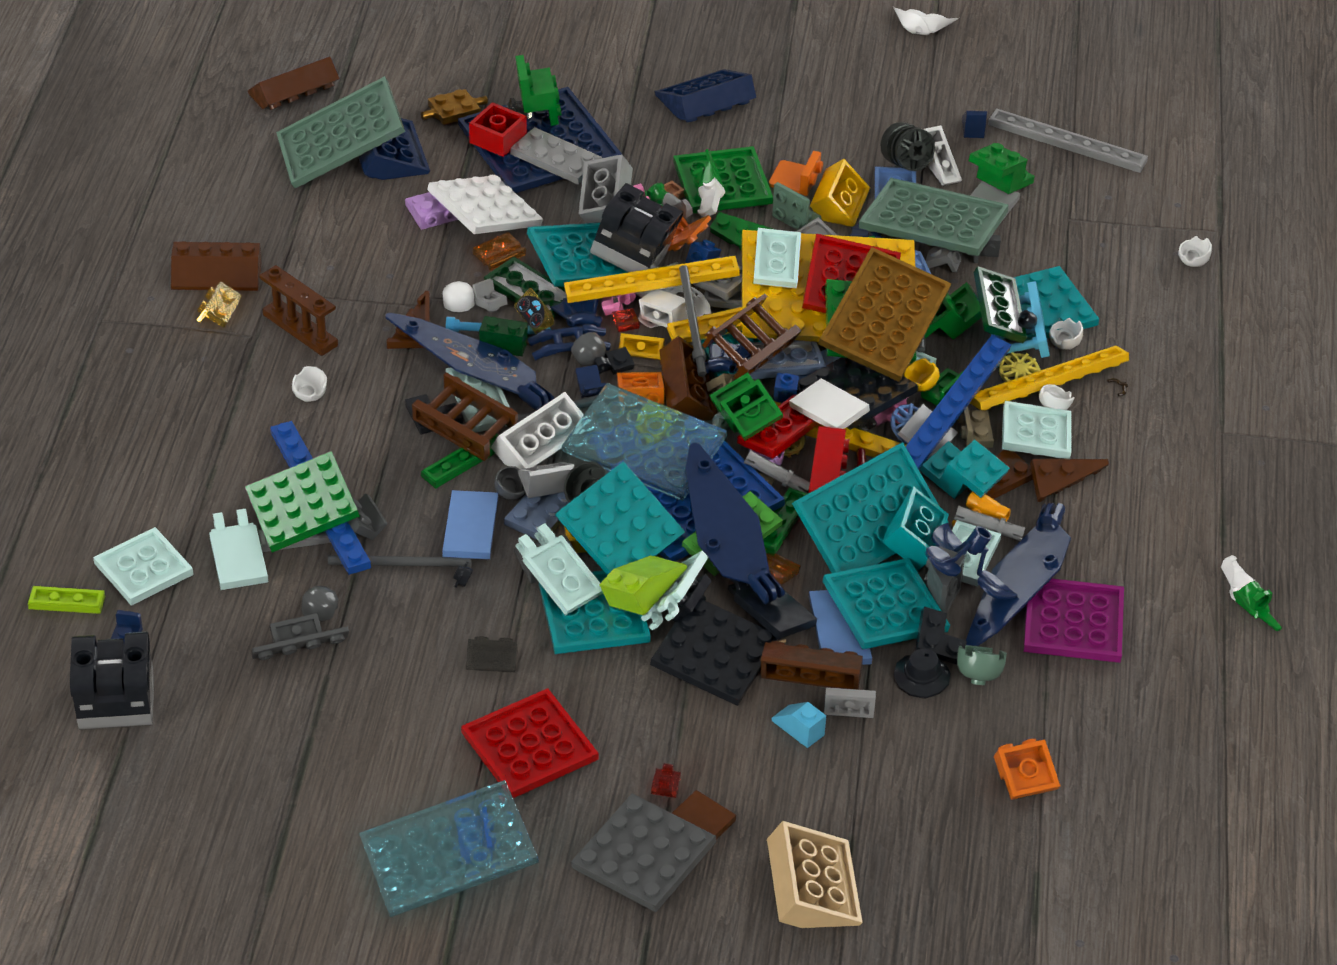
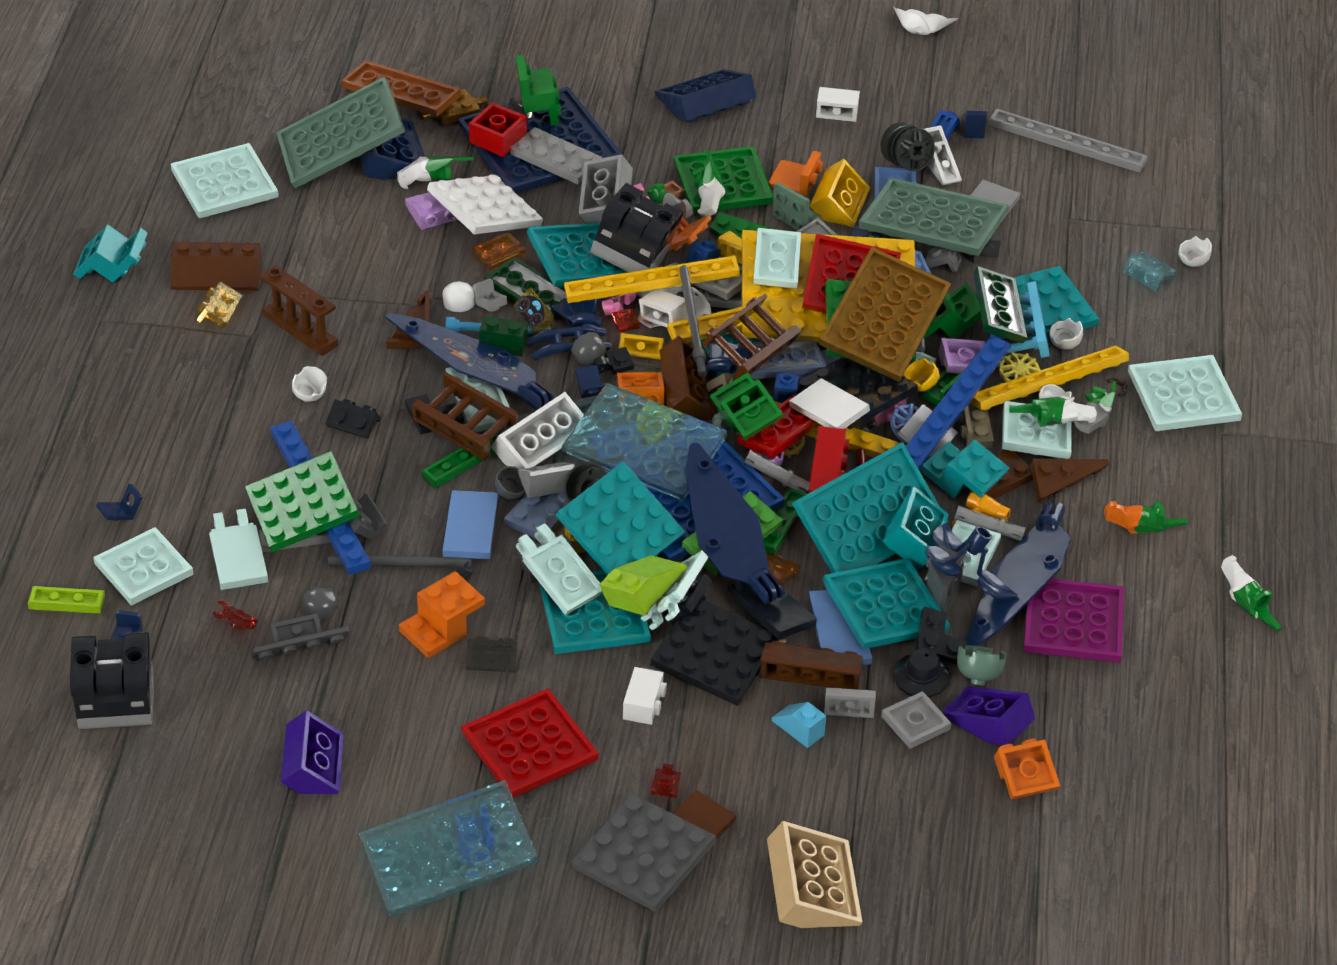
(111, 253): none -> teal bracket
(121, 510): none -> dark blue bracket
(224, 180): none -> light aqua plate
(238, 618): none -> clear red plate
(295, 83): reddish brown slope -> none
(312, 756): none -> dark purple slope
(352, 418): none -> black bracket
(407, 89): none -> dark orange plate
(428, 169): none -> animal
(442, 614): none -> orange bracket
(644, 695): none -> white brick
(730, 245): none -> yellow slope
(837, 104): none -> white brick
(916, 720): none -> light grey plate
(948, 121): none -> blue bracket
(958, 353): none -> lavender plate
(991, 713): none -> dark purple slope
(1001, 168): green bracket -> none
(1027, 319): black hinge -> none
(1057, 410): none -> animal
(1103, 404): none -> animal
(1140, 518): none -> animal
(1148, 269): none -> clear light blue bracket
(1184, 393): none -> light aqua plate

